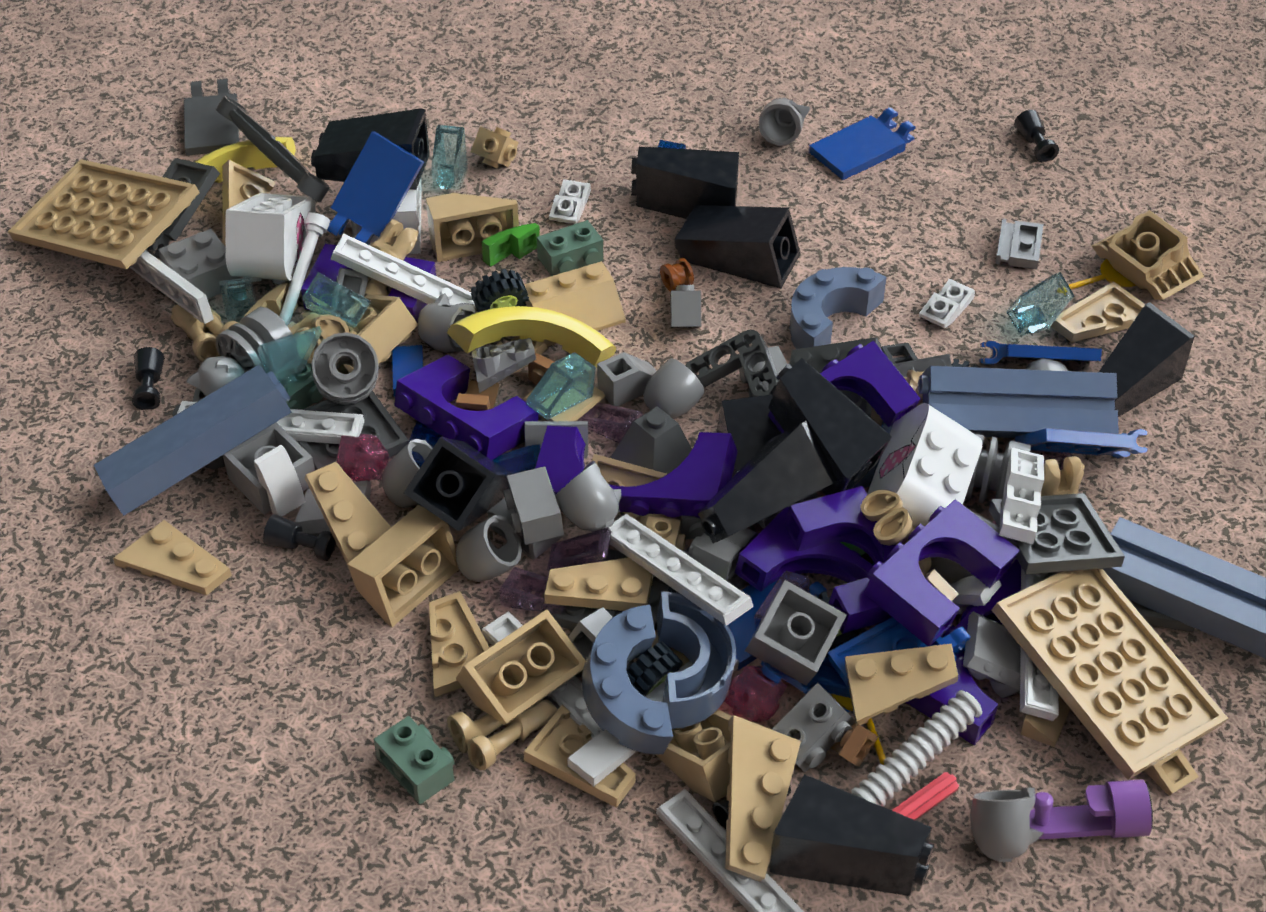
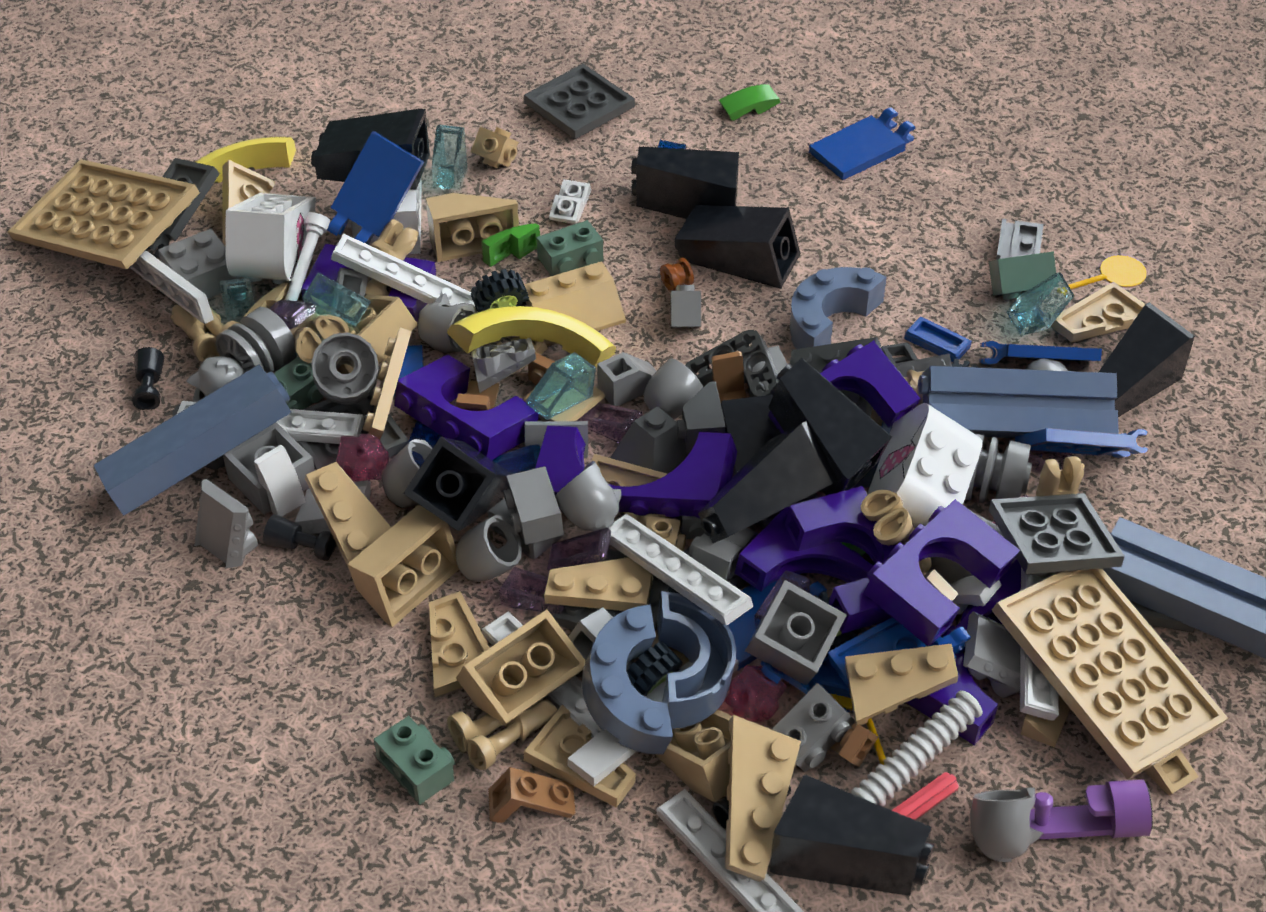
(174, 557): tan wing -> none
(203, 126): dark grey tile -> none
(224, 526): none -> light grey slope
(273, 149): dark grey piece -> none
(289, 355): clear light blue slope -> none
(293, 312): none -> clear purple slope
(389, 375): none -> tan wing
(530, 790): none -> medium nougat bracket
(579, 101): none -> dark grey plate
(701, 414): none -> dark grey slope
(729, 375): none -> medium nougat bracket
(751, 98): none -> bright green slope
(782, 121): light grey piece -> none
(937, 339): none -> blue tile
(947, 304): white slope -> none
(1020, 273): none -> sand green brick
(1022, 496): white slope -> none
(1032, 129): black piece -> none
(1151, 256): tan slope -> none

